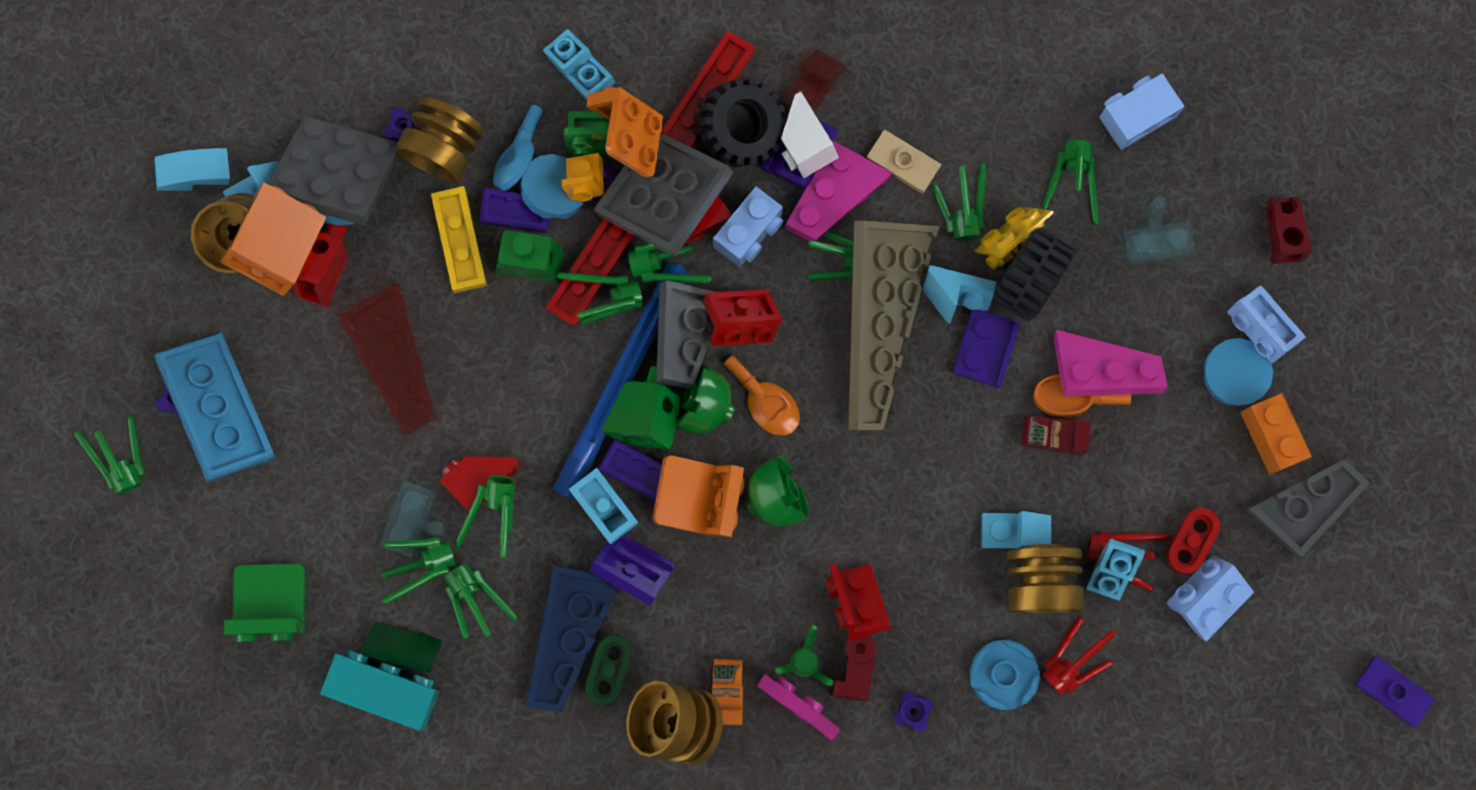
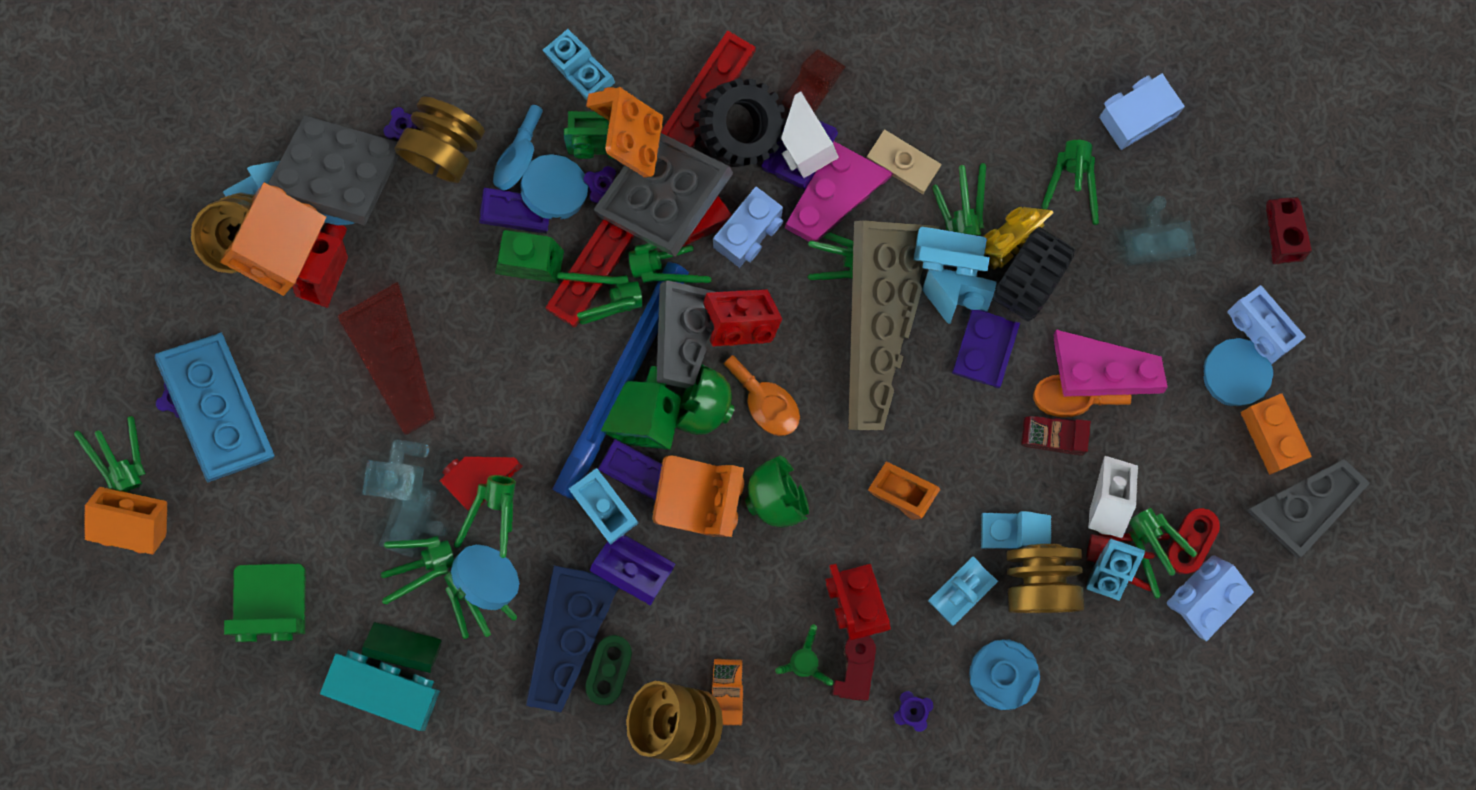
(125, 520): none -> orange brick
(192, 167): medium azure slope -> none
(393, 477): none -> clear light blue plate
(459, 239): yellow plate -> none
(485, 577): none -> dark azure tile
(584, 177): light orange bracket -> none
(806, 709): dark pink wing -> none
(904, 490): none -> orange slope
(951, 249): none -> medium azure bracket
(962, 591): none -> medium azure hips
(1063, 674): red plant -> none
(1114, 497): none -> white slope
(1147, 528): none -> green plant
(1394, 691): dark purple plate -> none

